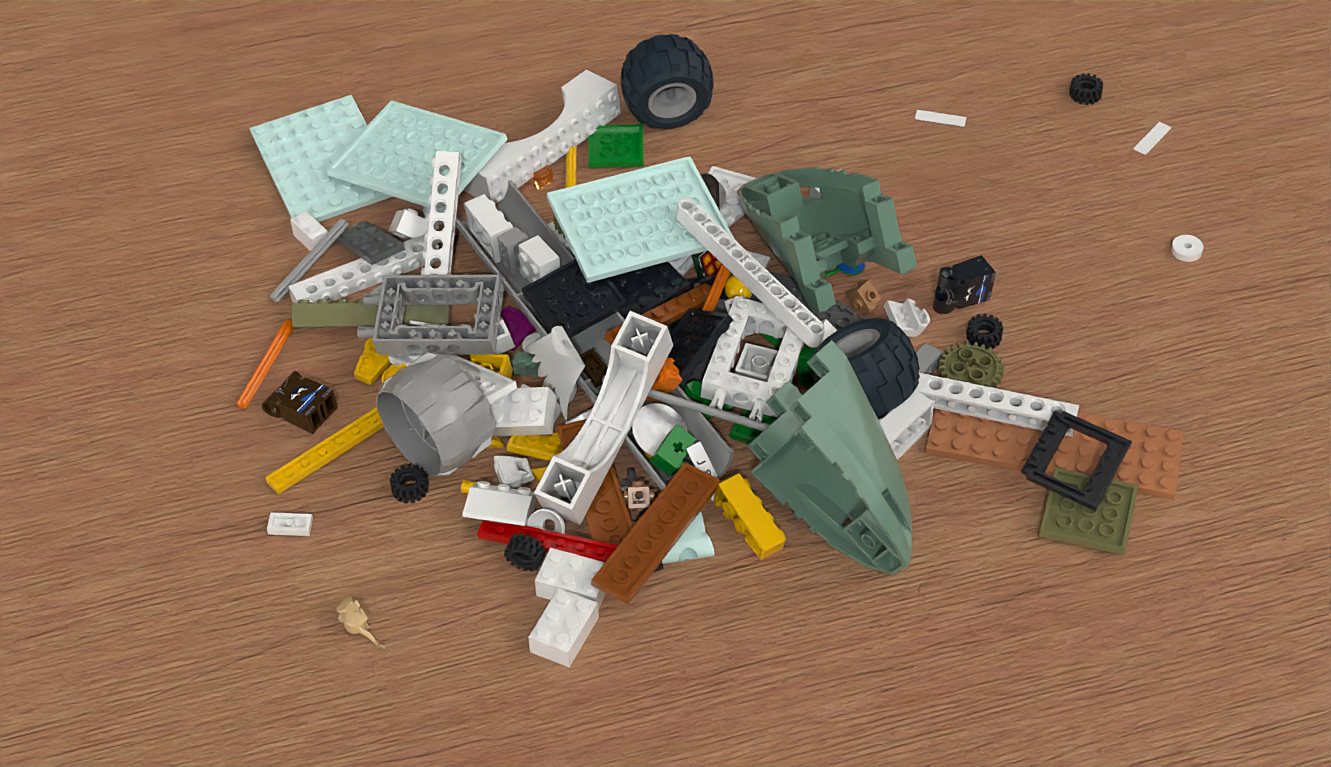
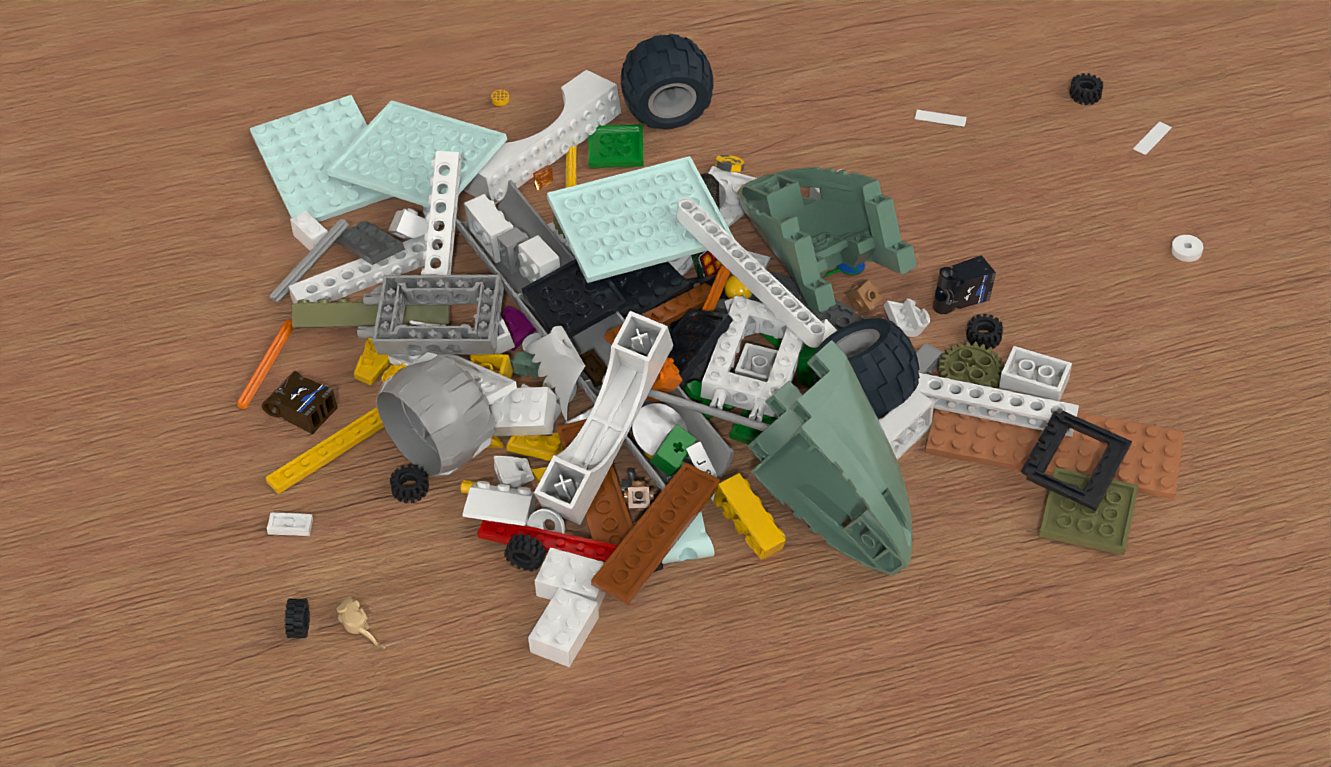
(297, 618): none -> black tyre
(500, 97): none -> yellow tile
(729, 163): none -> piece
(1035, 374): none -> white brick

